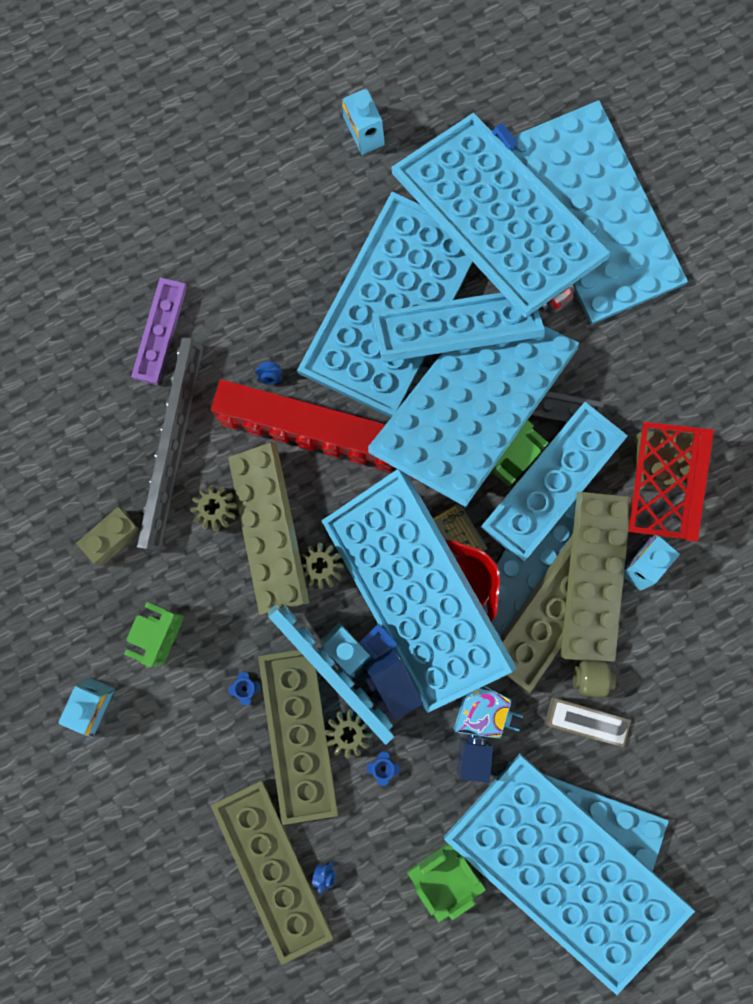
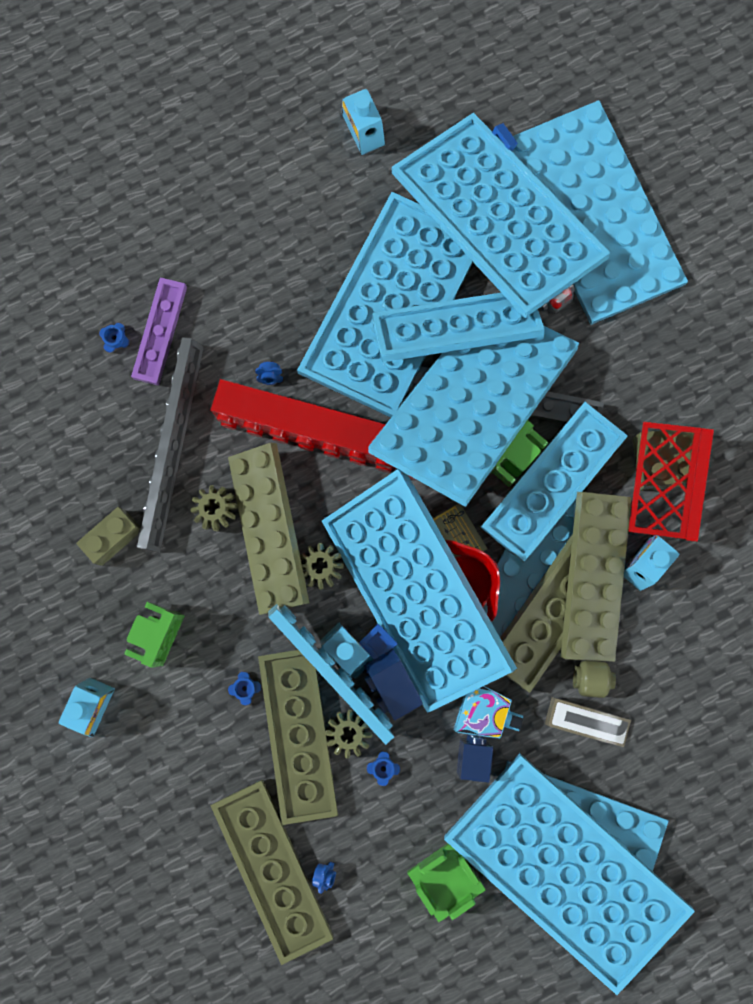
(114, 330): none -> blue plate

